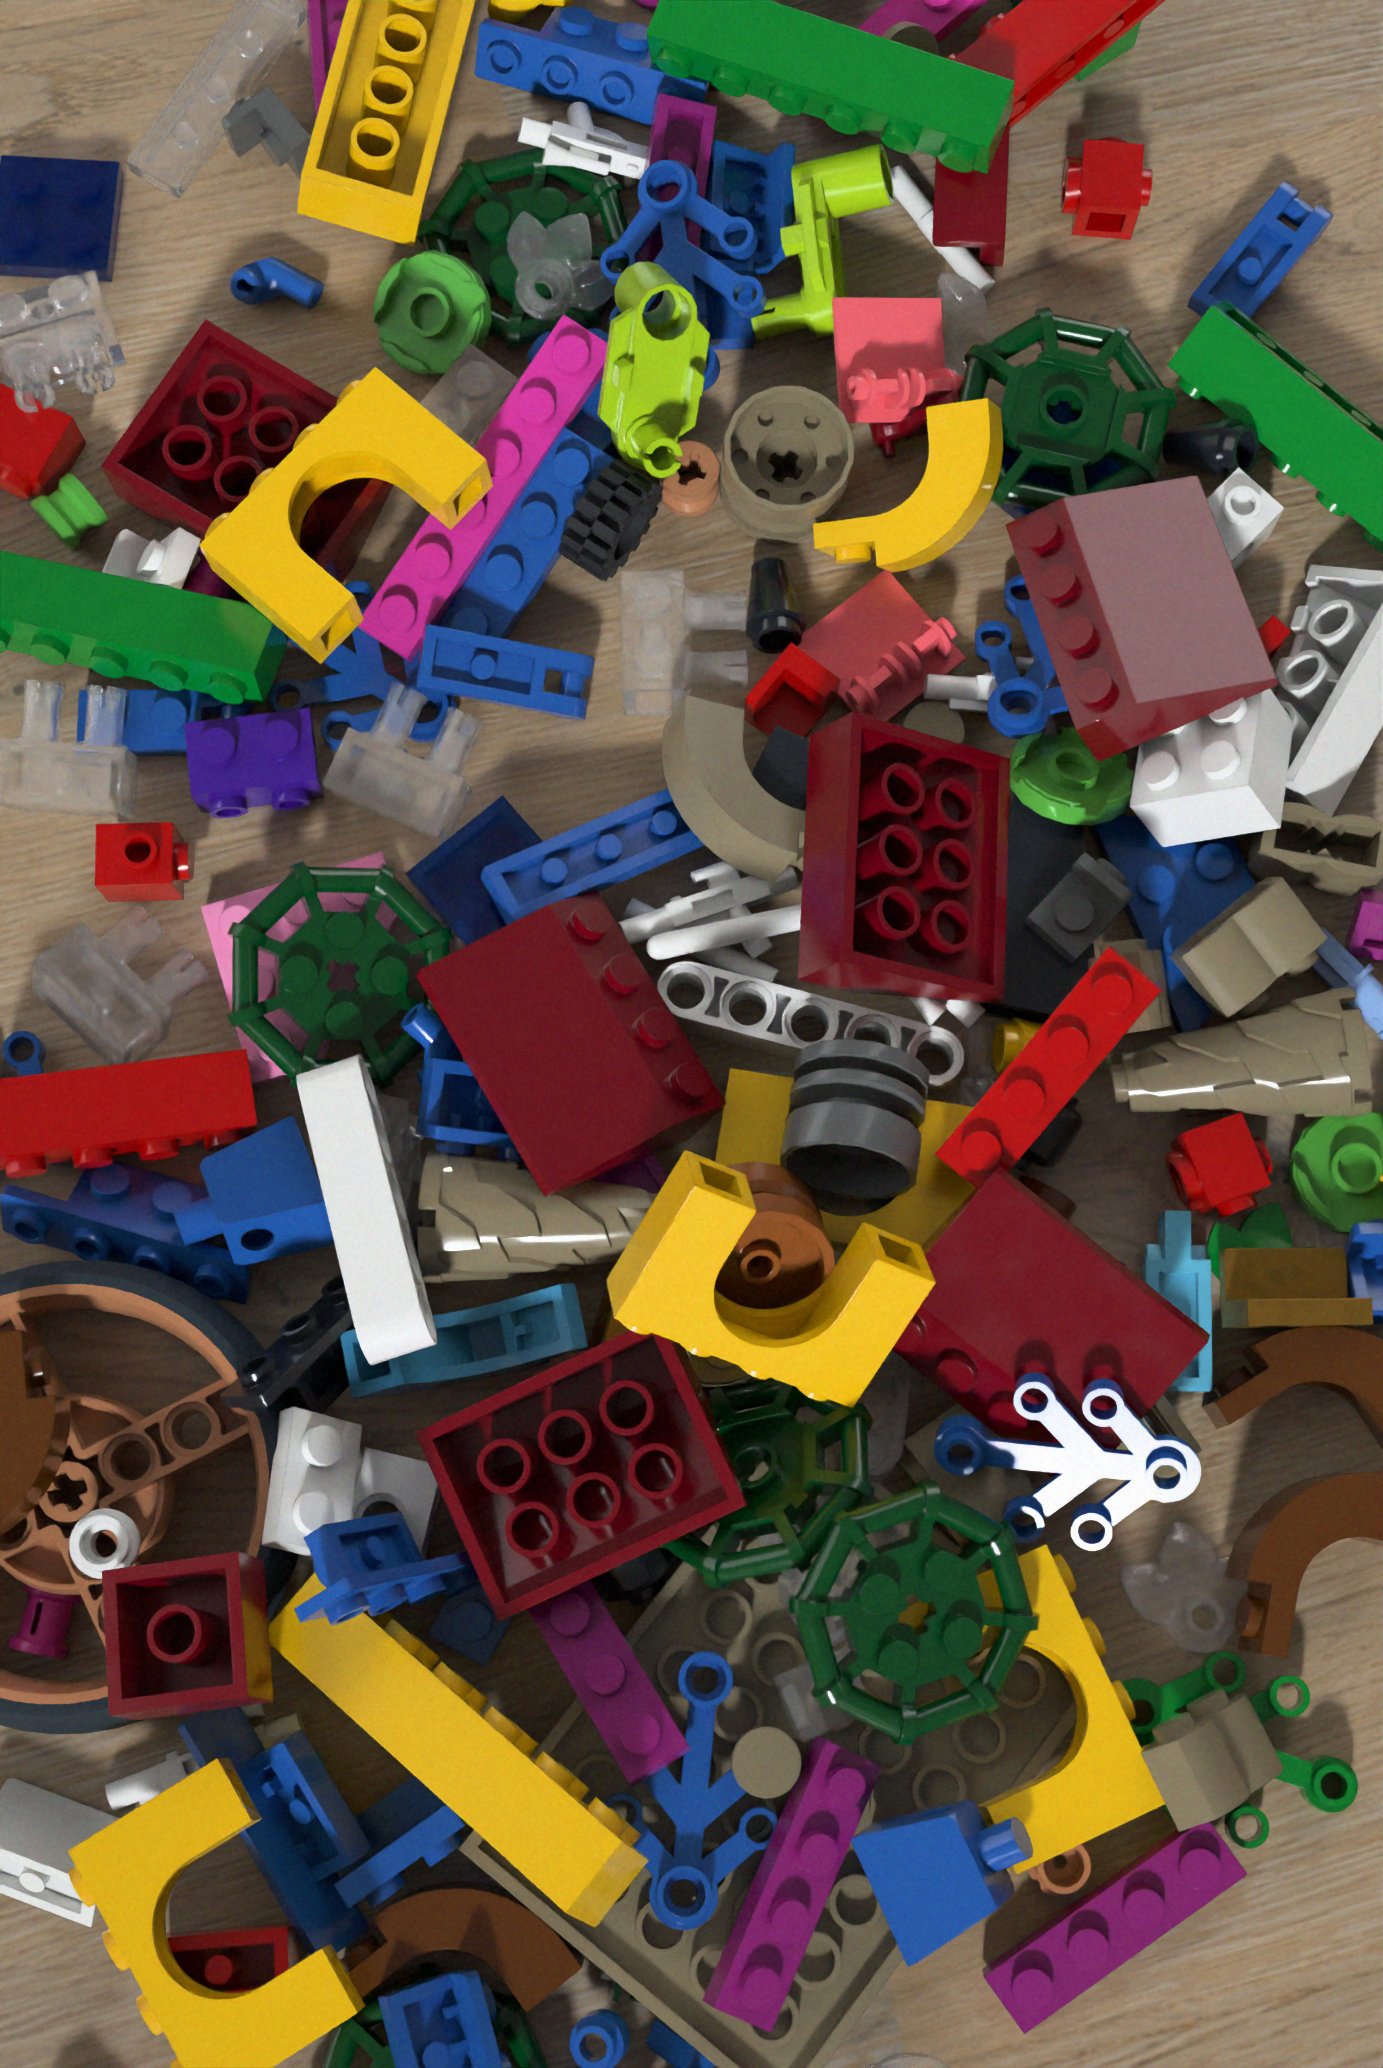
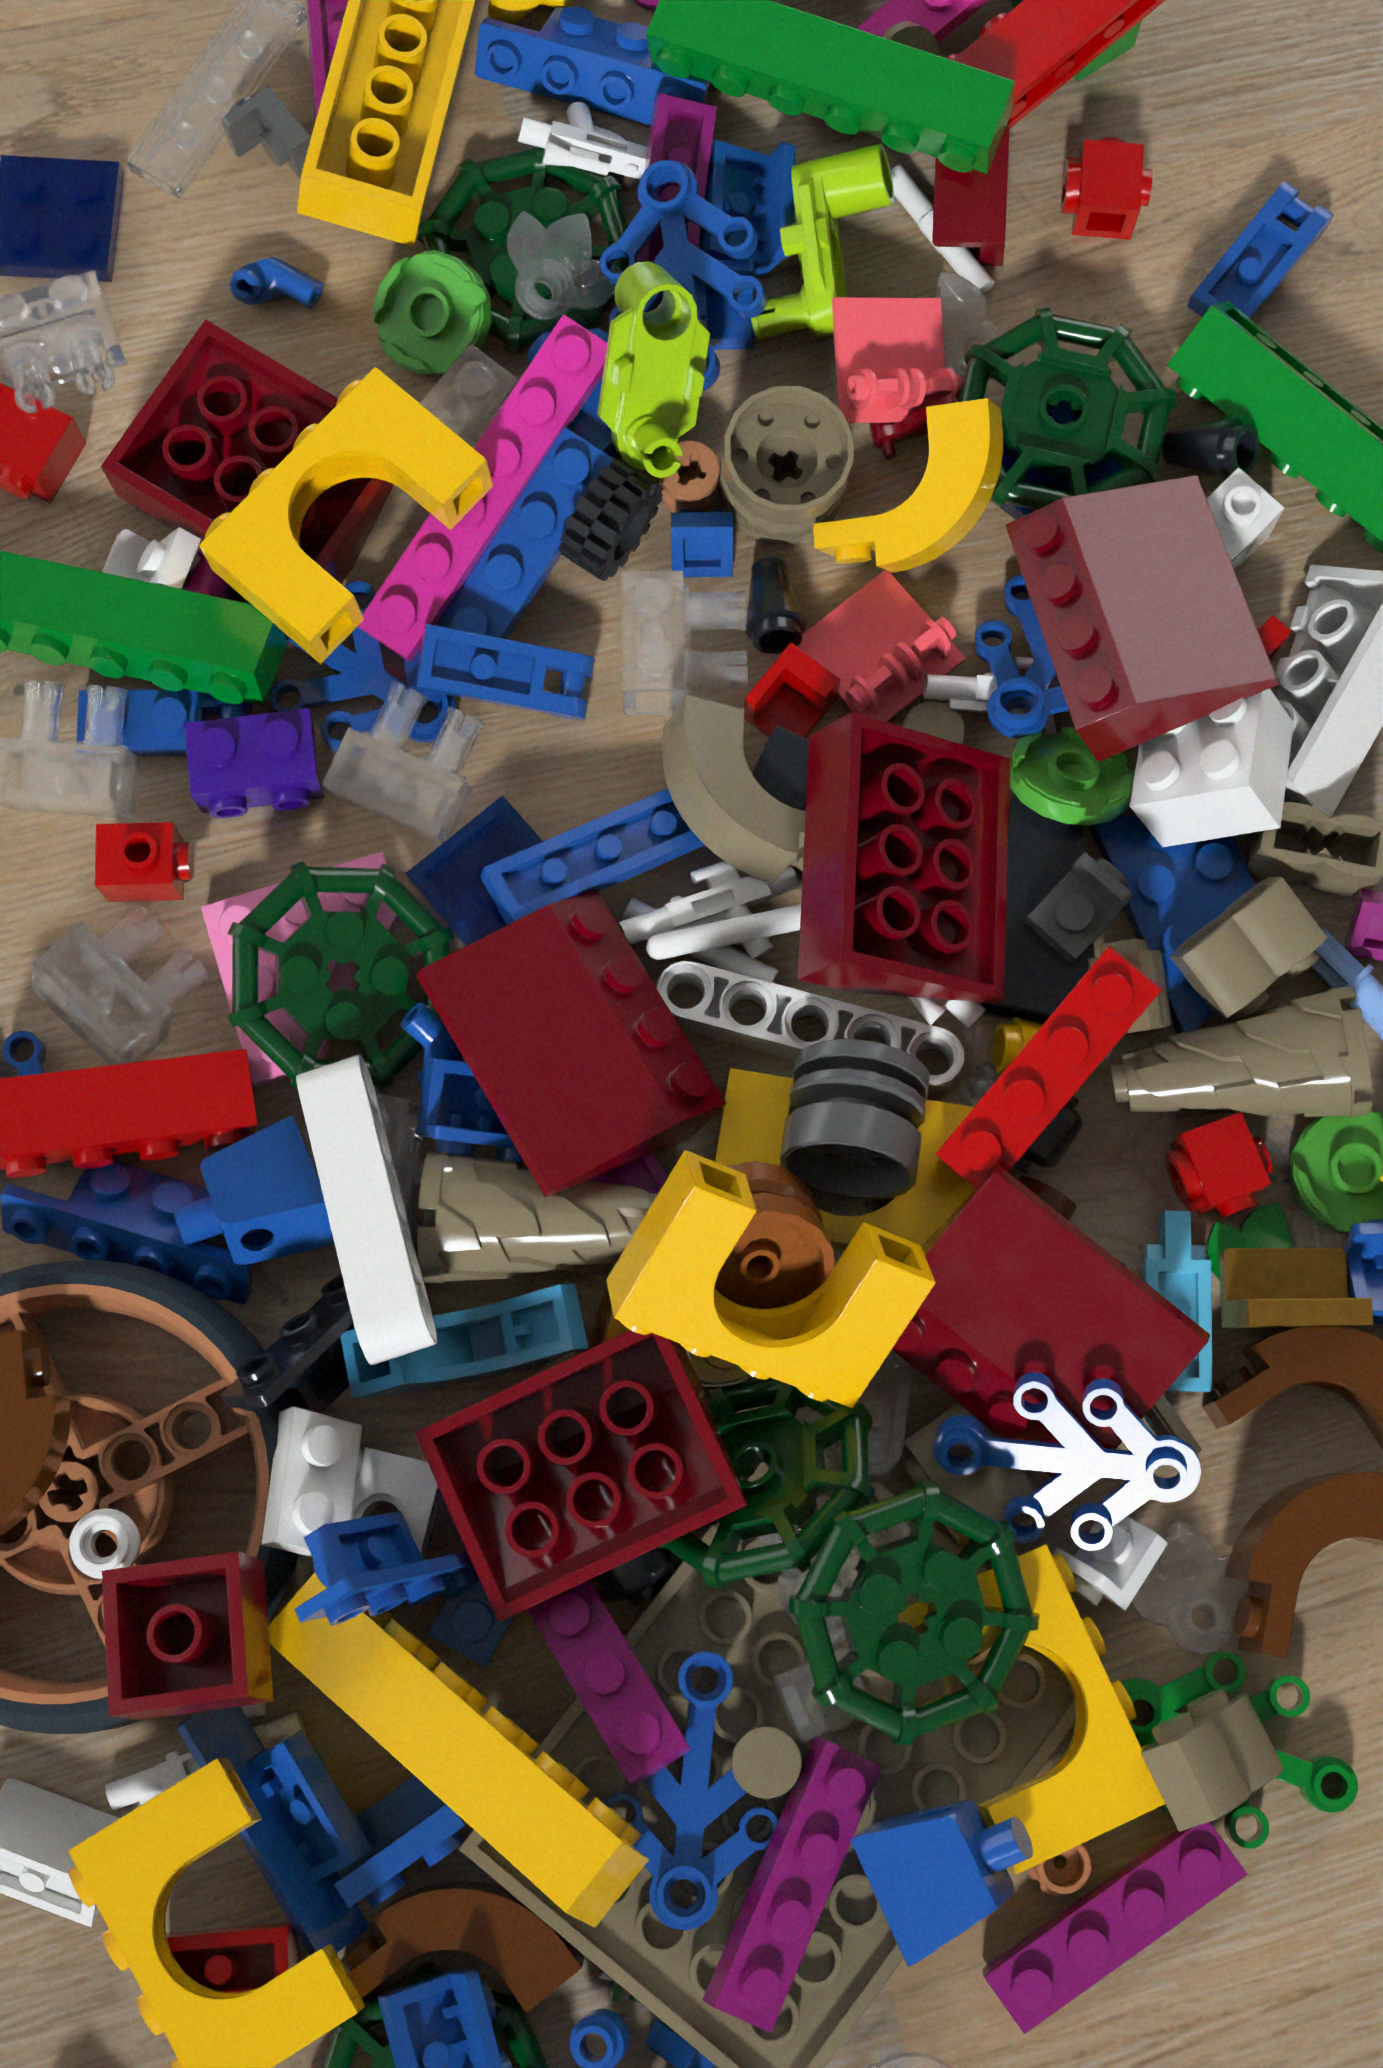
(45, 1623): dark pink bush -> none
(69, 511): bright green wheel -> none
(702, 543): none -> blue tile
(1117, 1568): none -> white bracket

